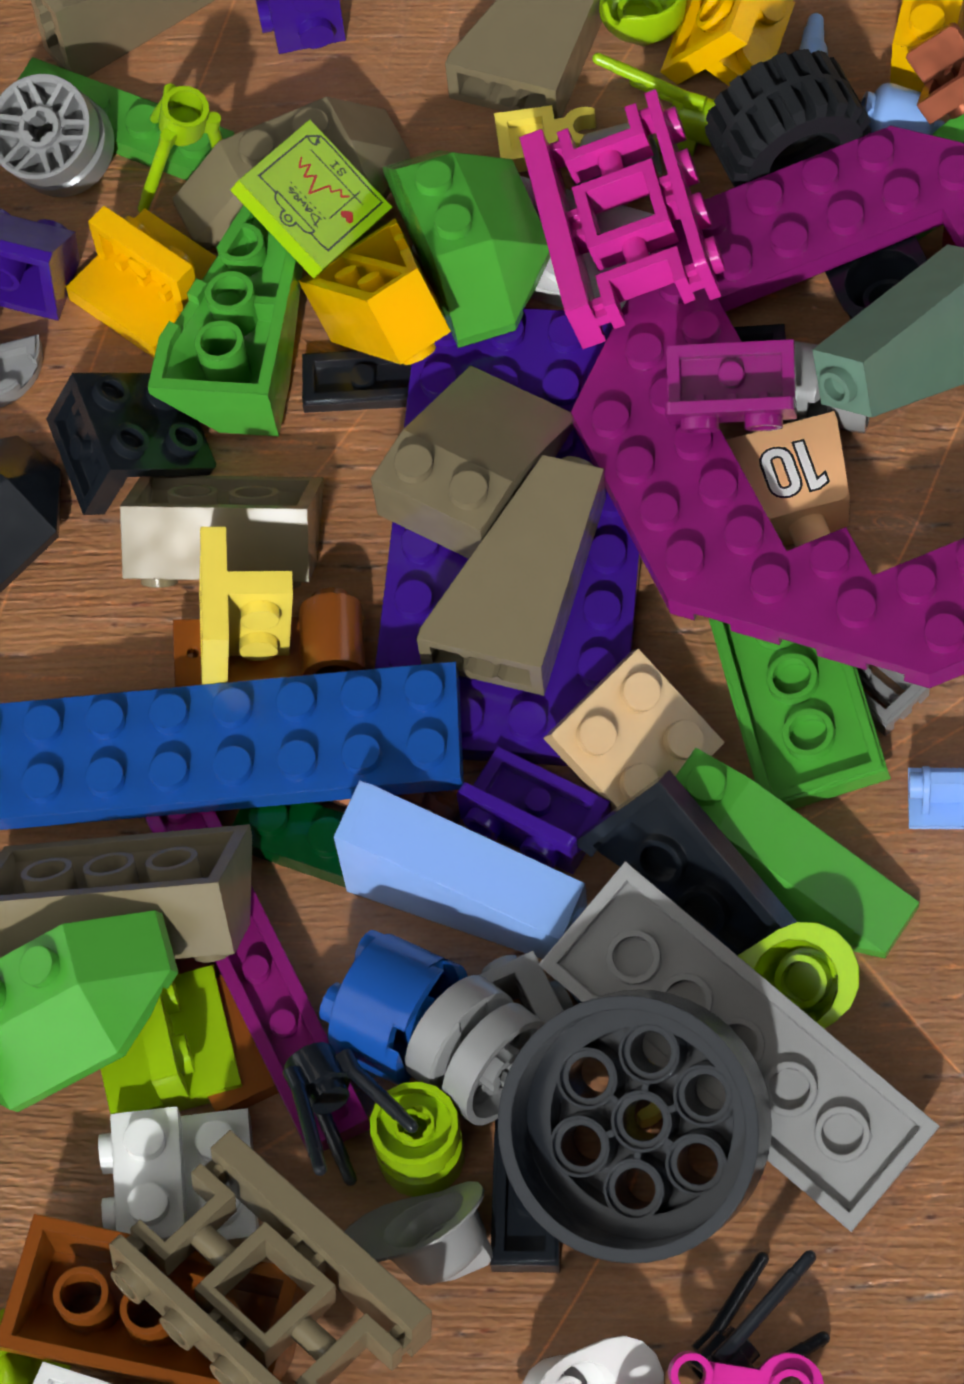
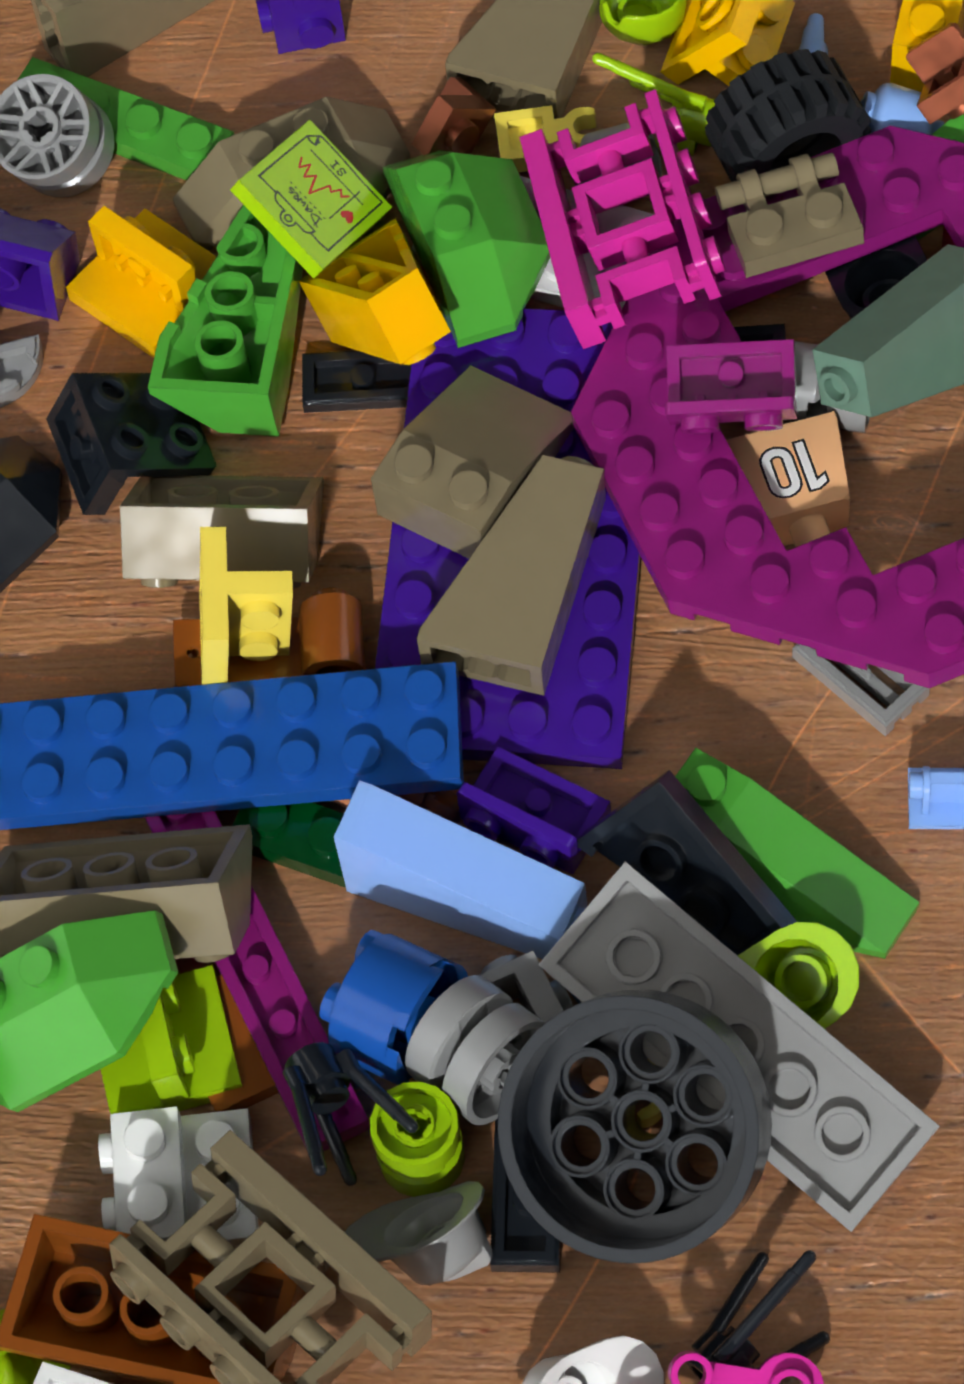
(182, 120): lime plant -> none
(454, 120): none -> copper bracket
(630, 731): tan plate -> none
(794, 228): none -> dark tan plate
(800, 719): bright green tile -> none

